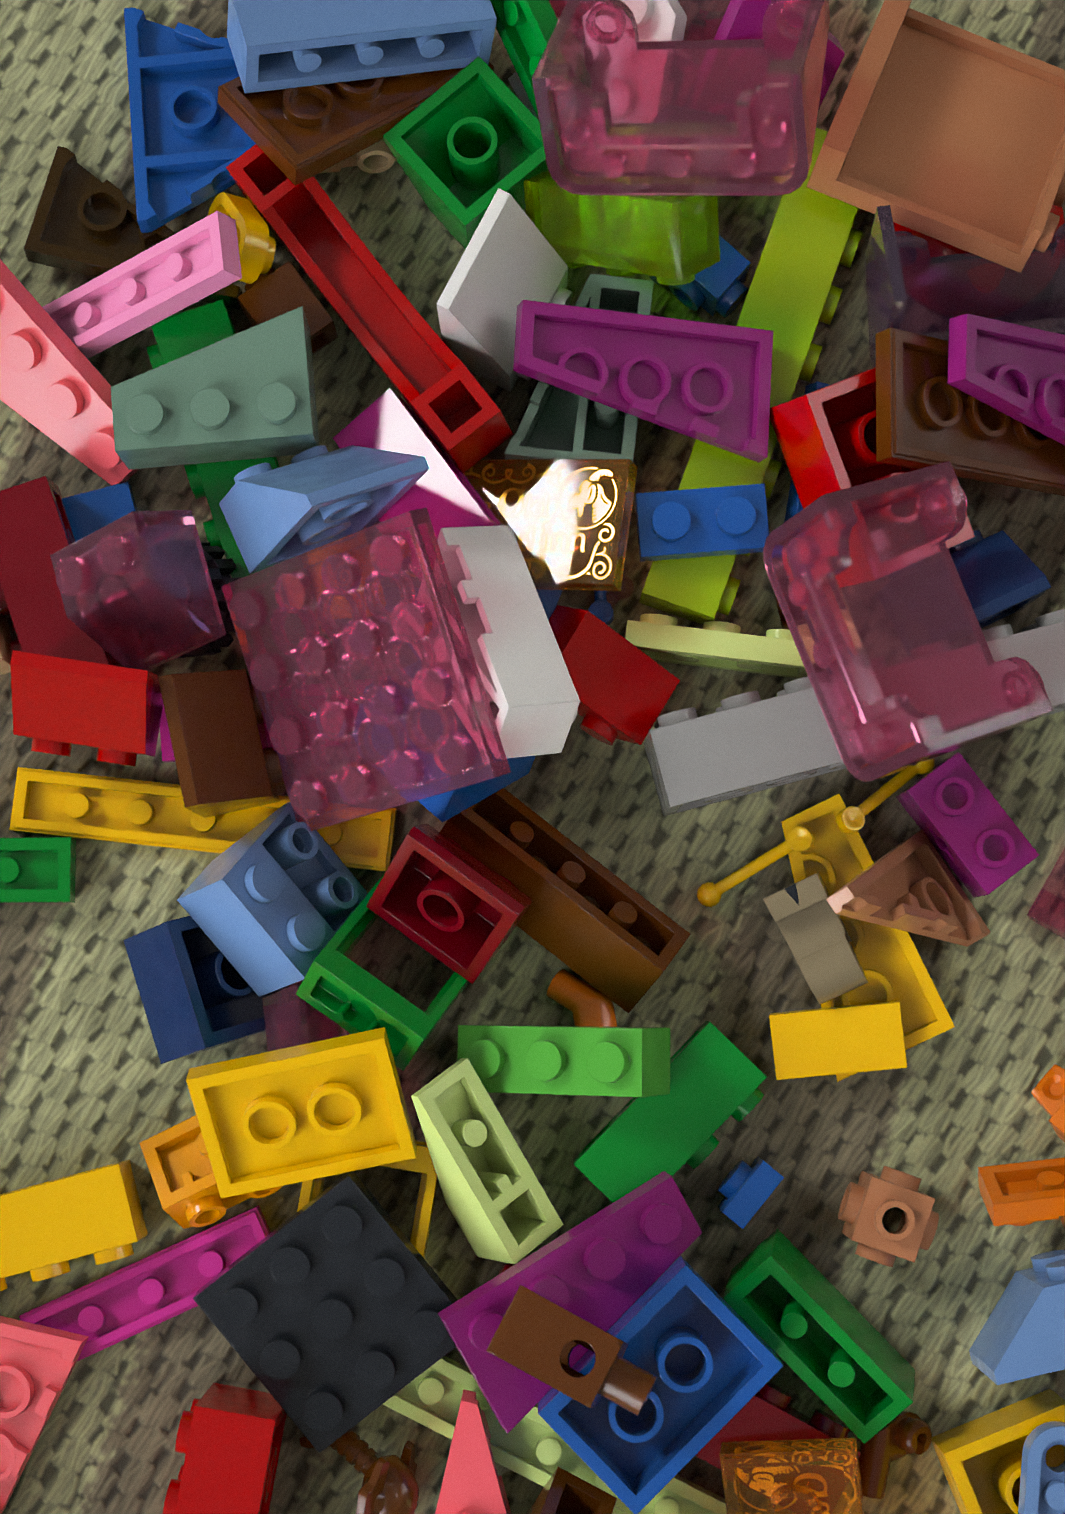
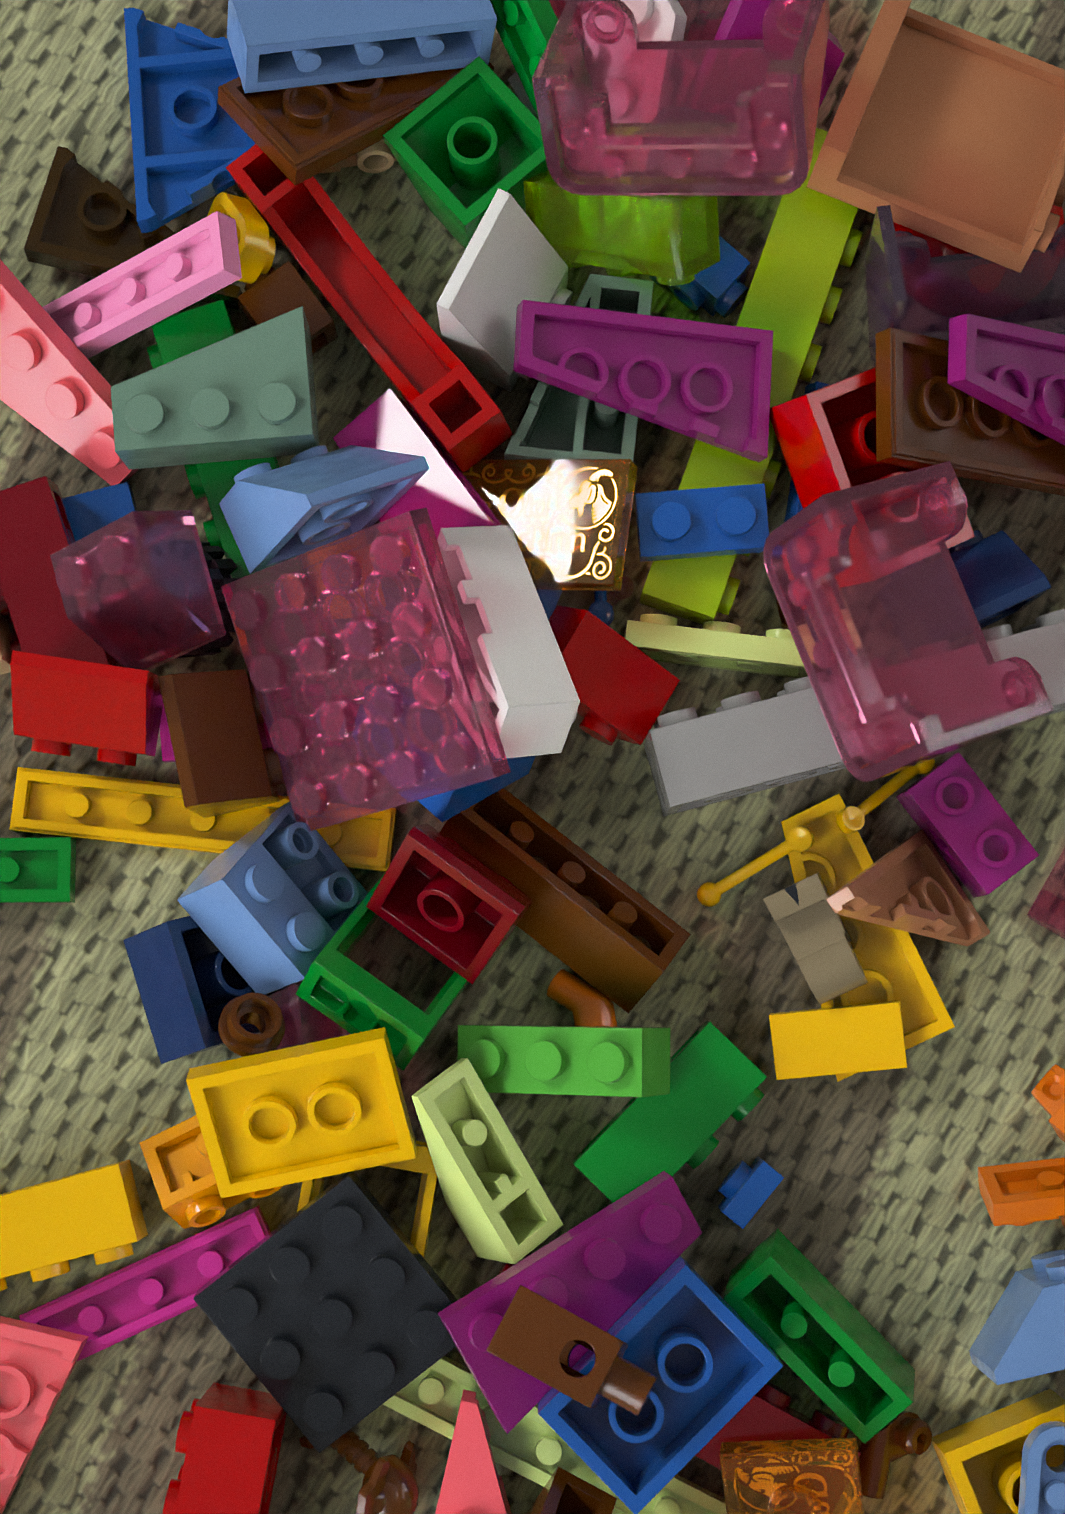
(255, 1010): none -> reddish brown plate
(869, 1200): nougat brick -> none

